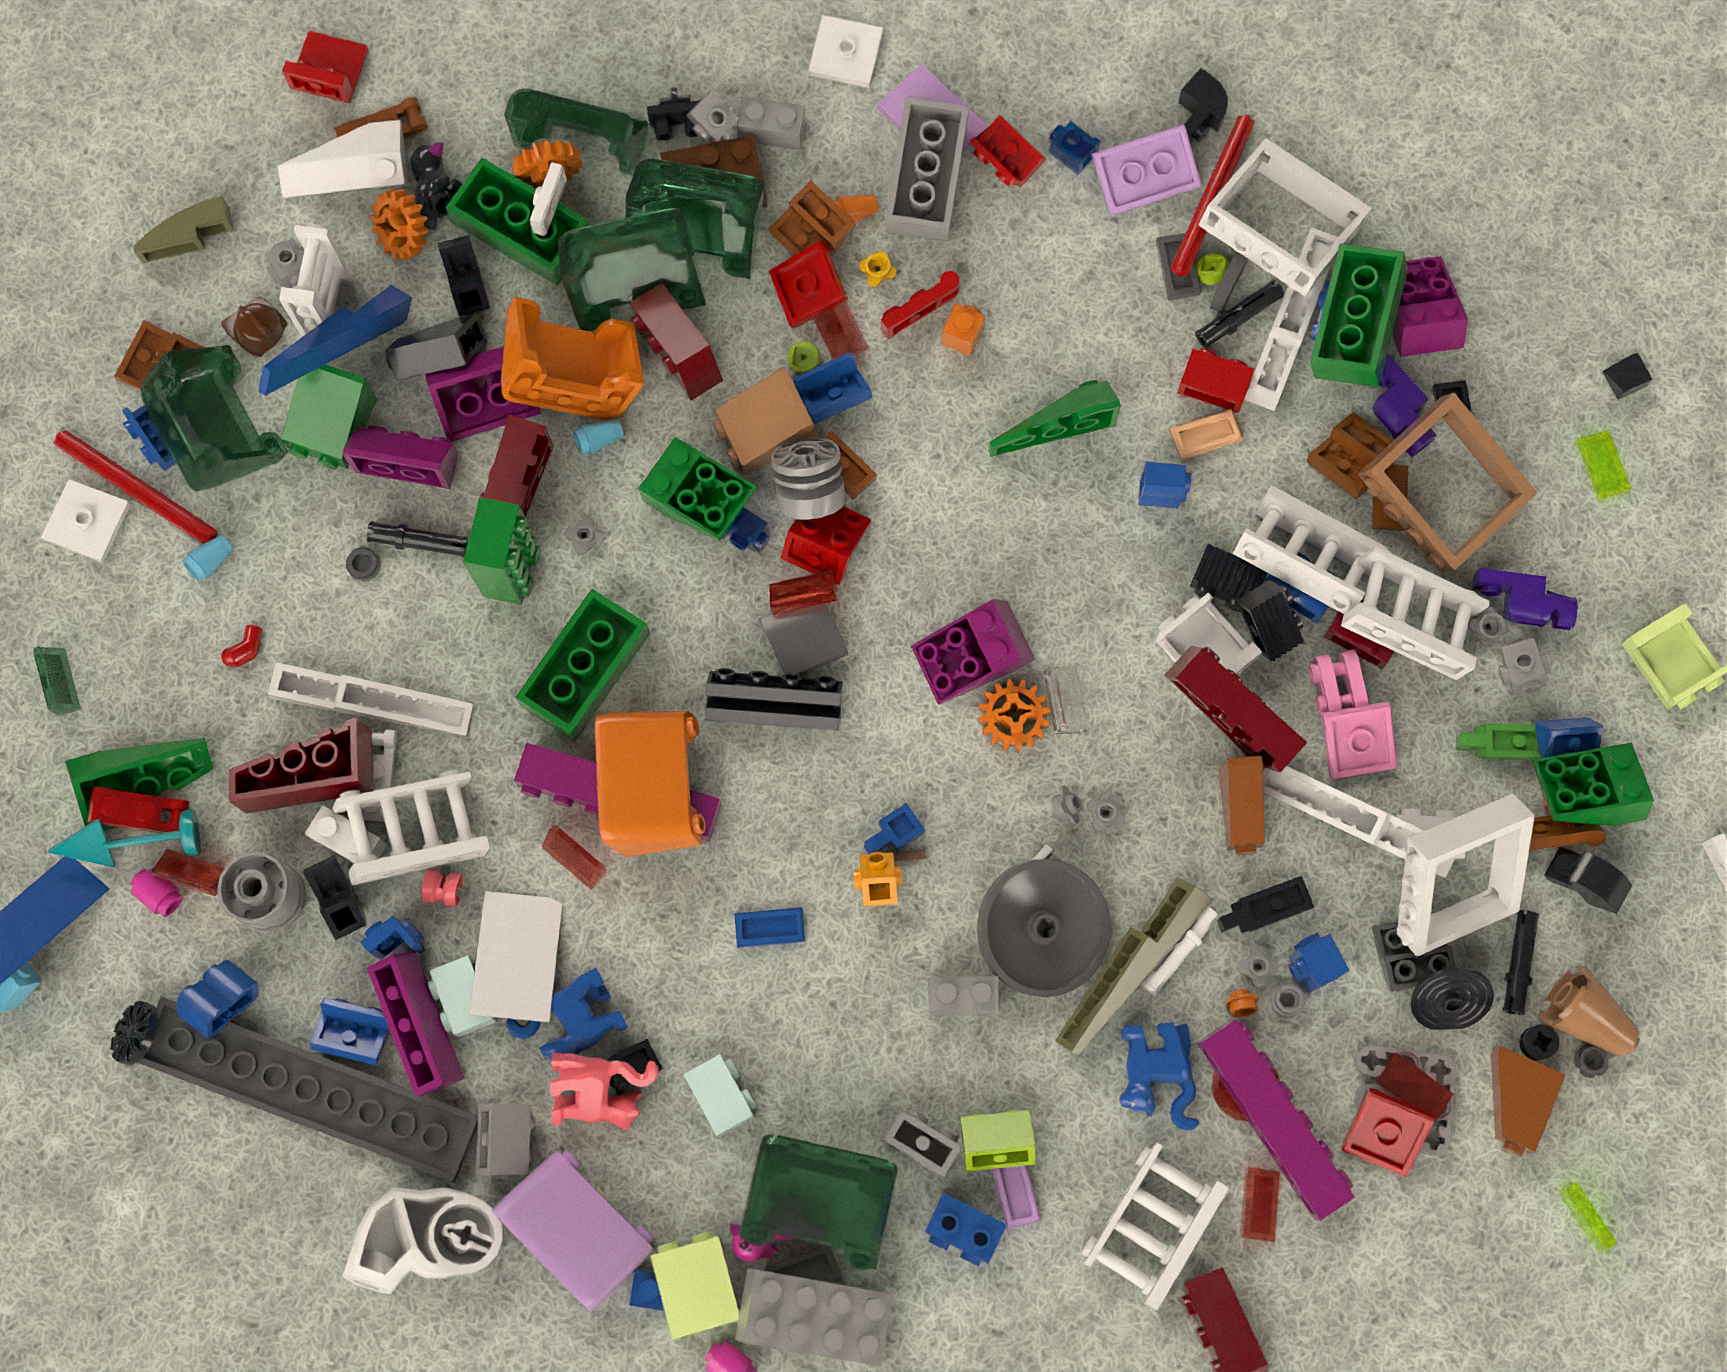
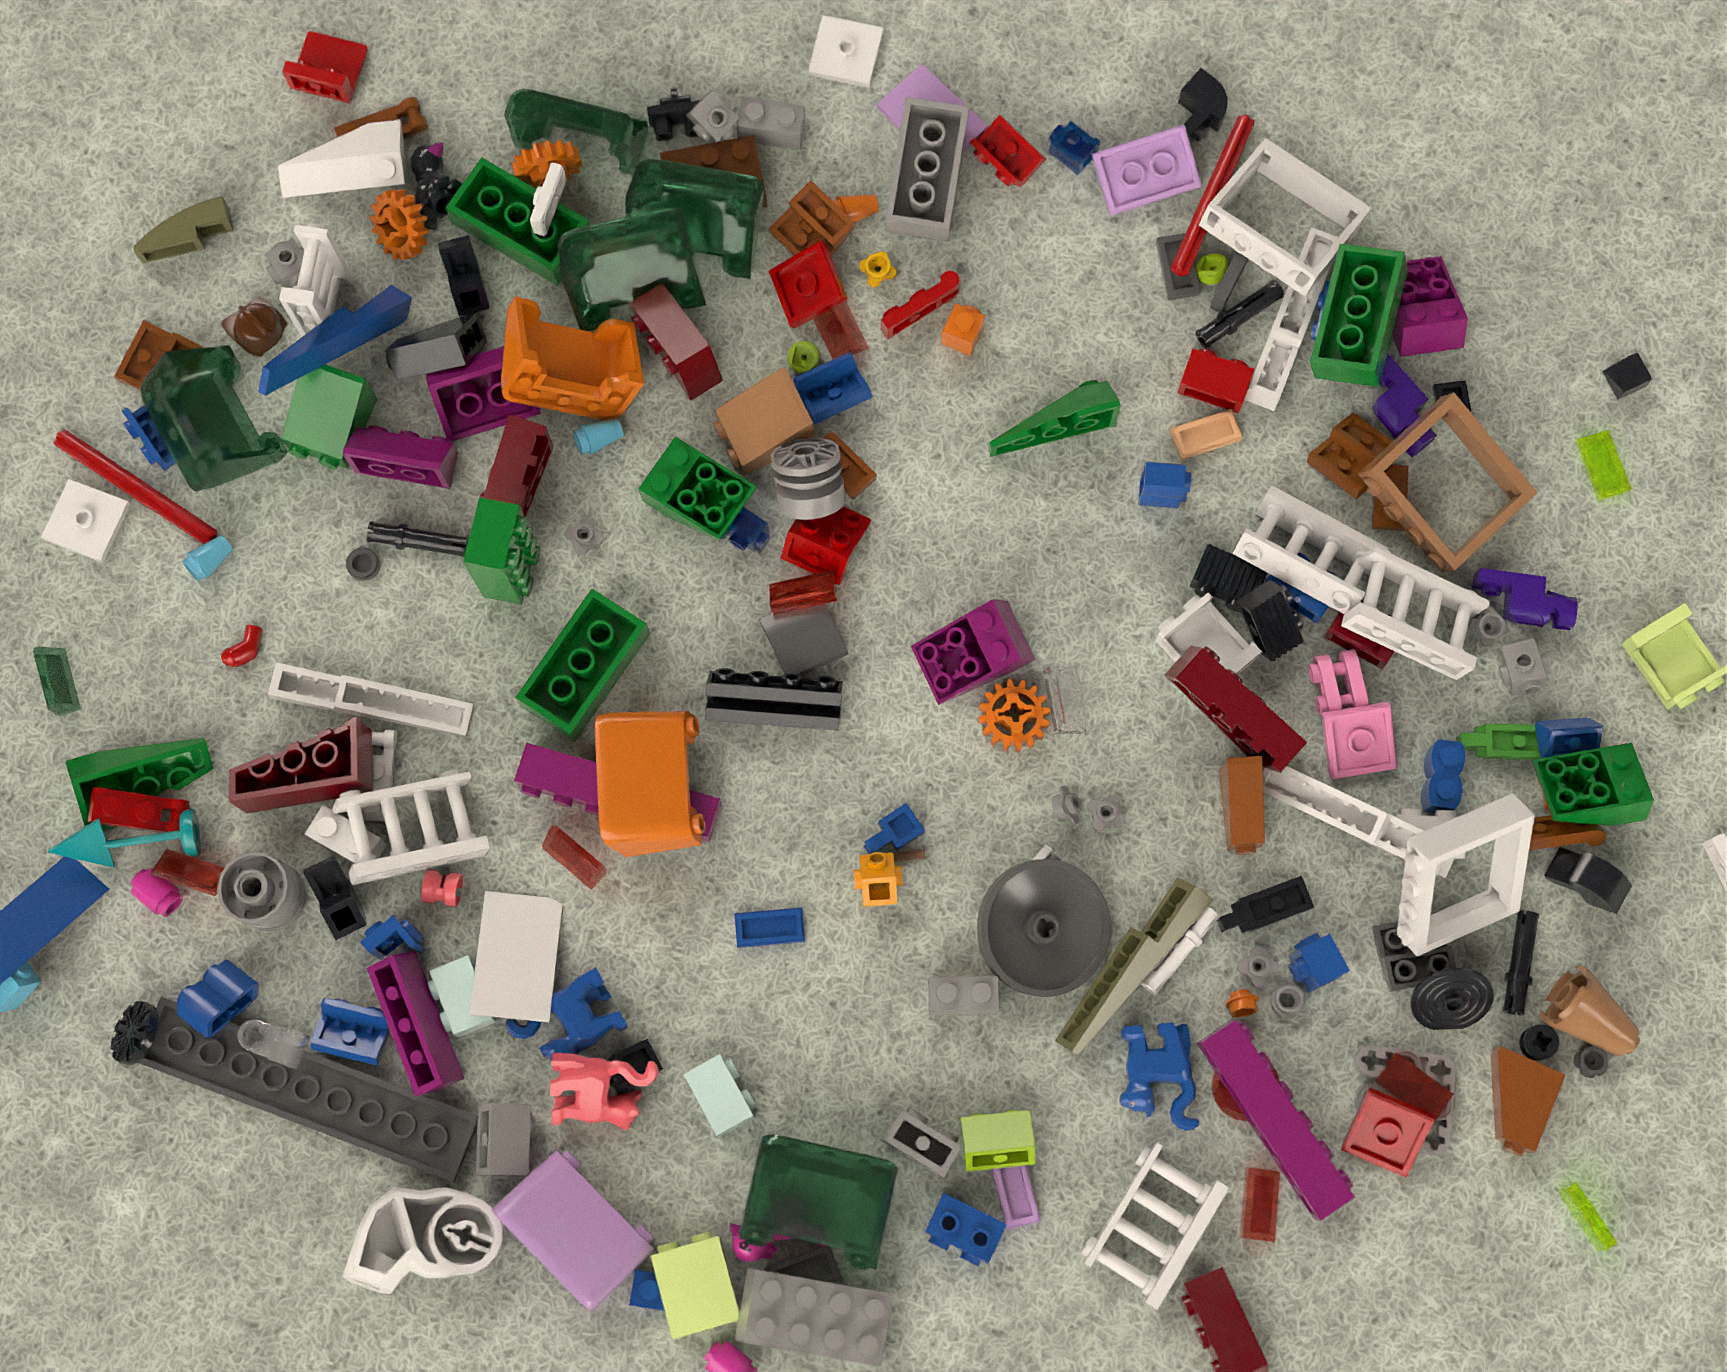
(277, 1045): none -> clear piece
(1442, 769): none -> blue brick

